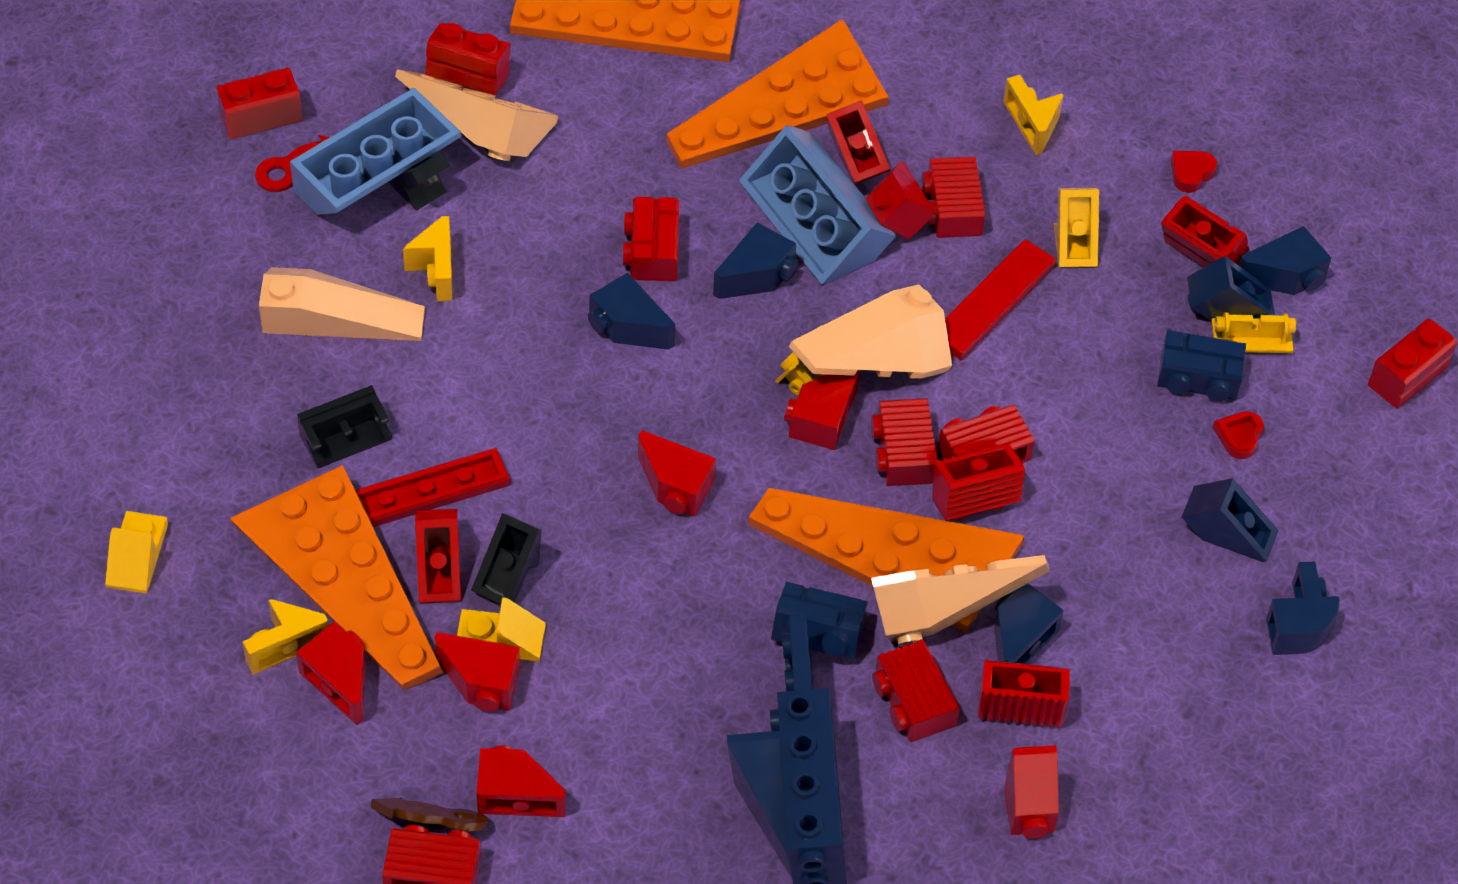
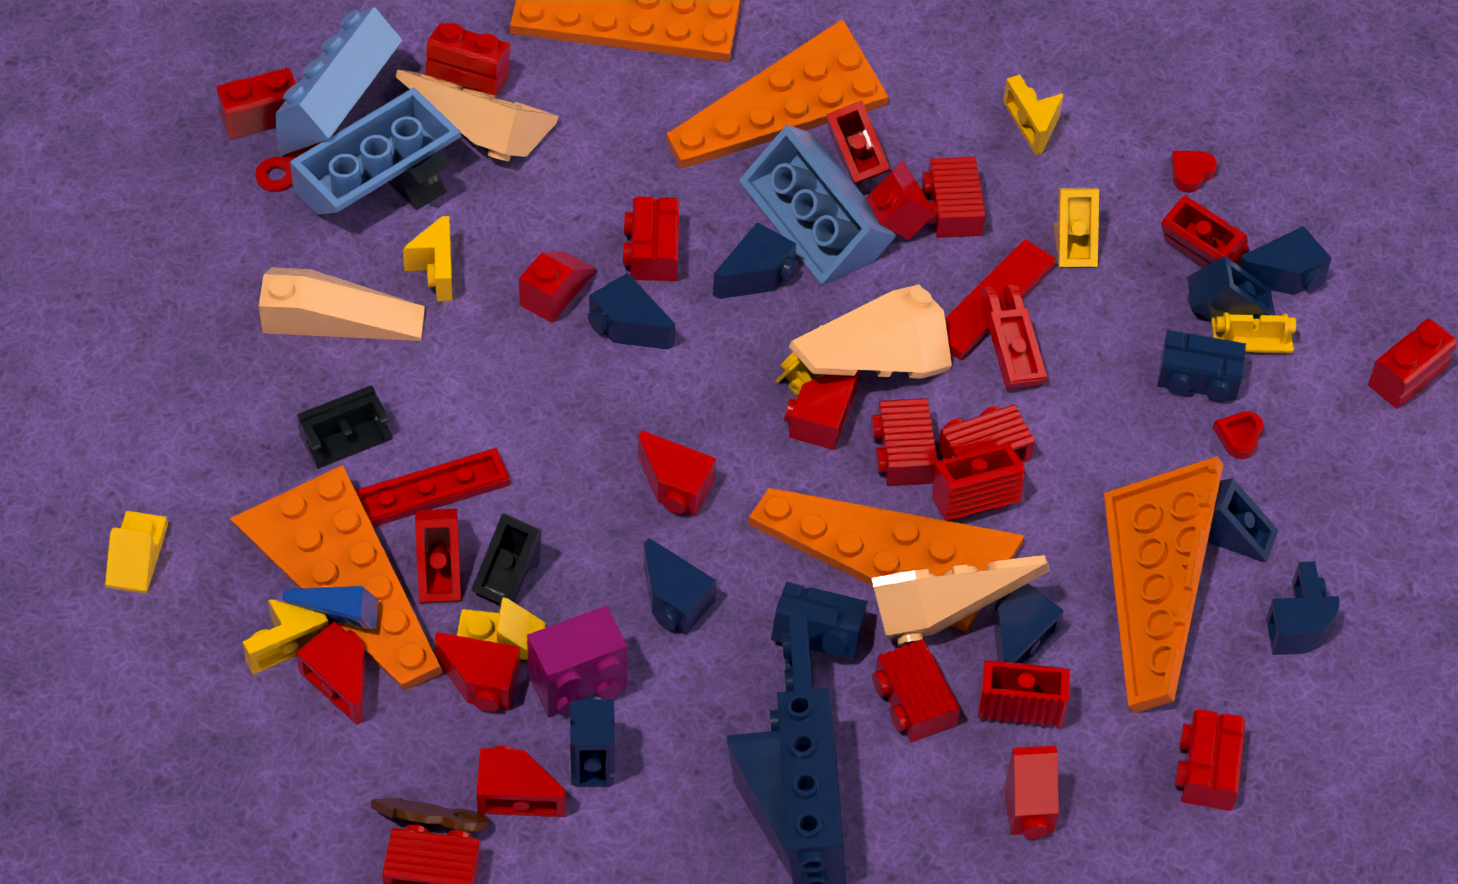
(335, 80): none -> medium blue slope
(342, 604): none -> blue slope
(552, 283): none -> red slope
(577, 661): none -> magenta brick
(592, 742): none -> dark blue brick
(676, 588): none -> dark blue slope
(1013, 339): none -> red hinge
(1157, 560): none -> orange wing
(1212, 759): none -> red brick

